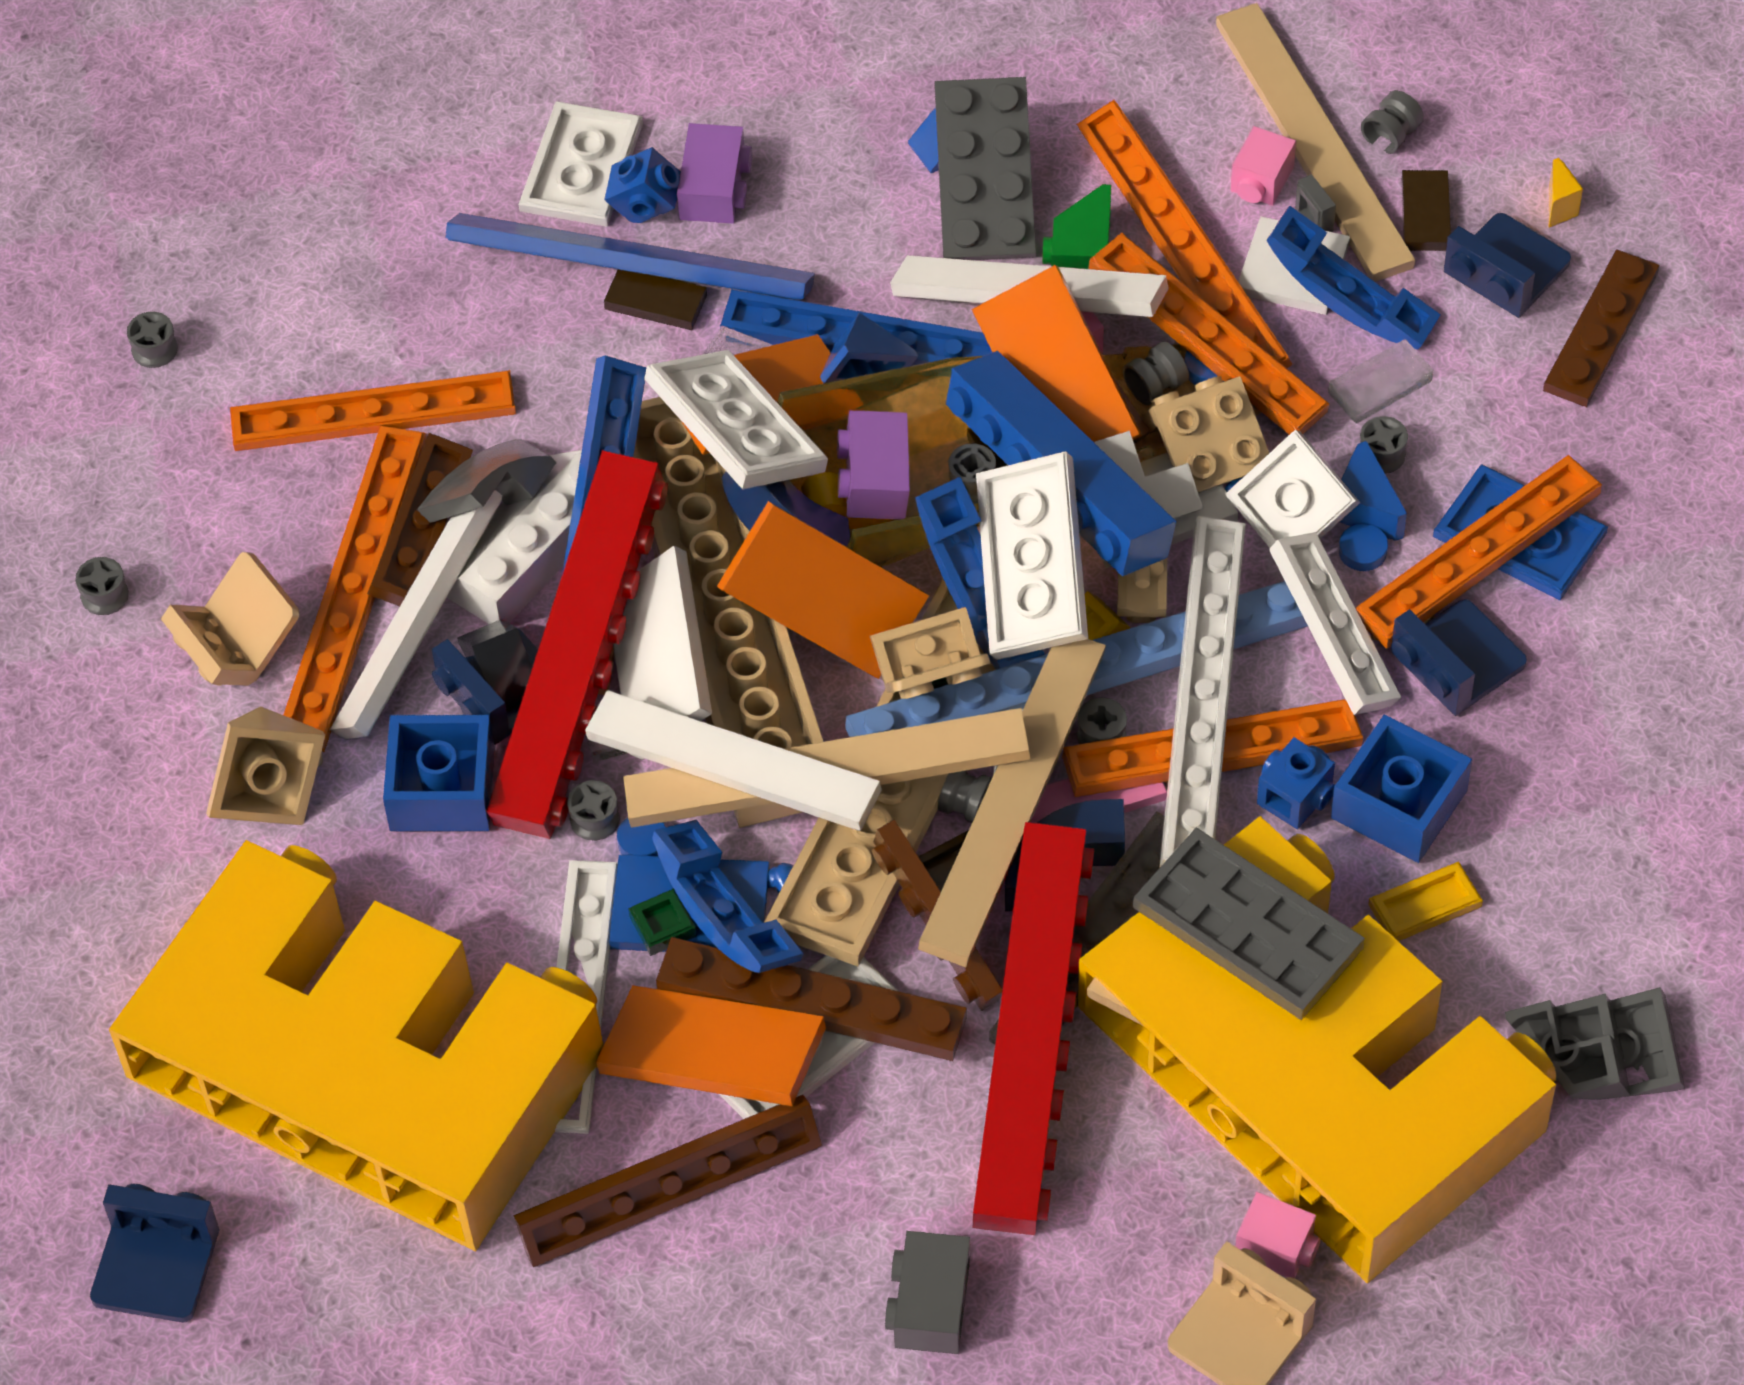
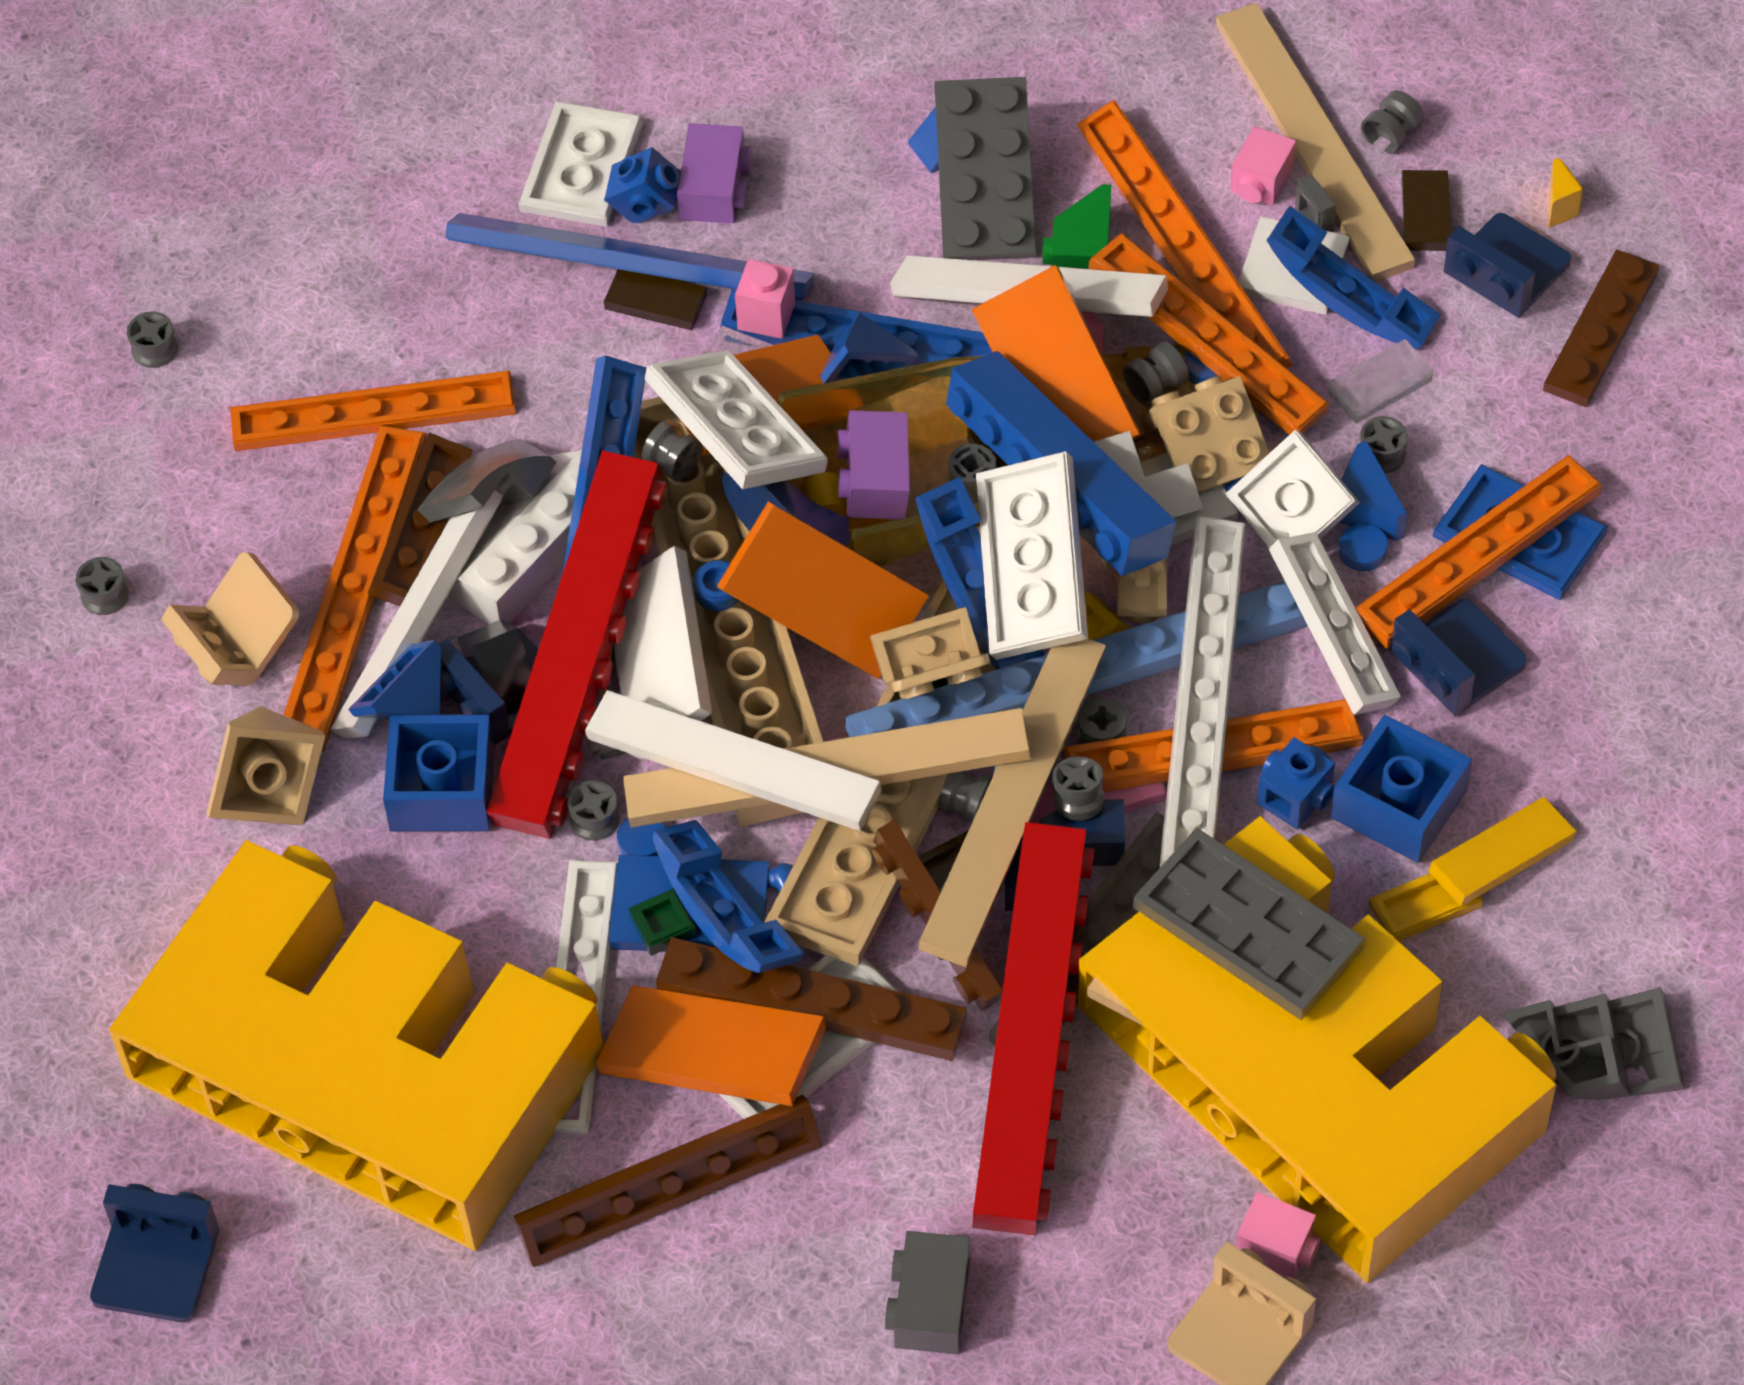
(406, 686): none -> blue slope
(672, 450): none -> dark grey wheel
(706, 589): none -> blue tile
(765, 298): none -> bright pink brick
(1078, 788): none -> dark grey wheel
(1502, 851): none -> yellow tile

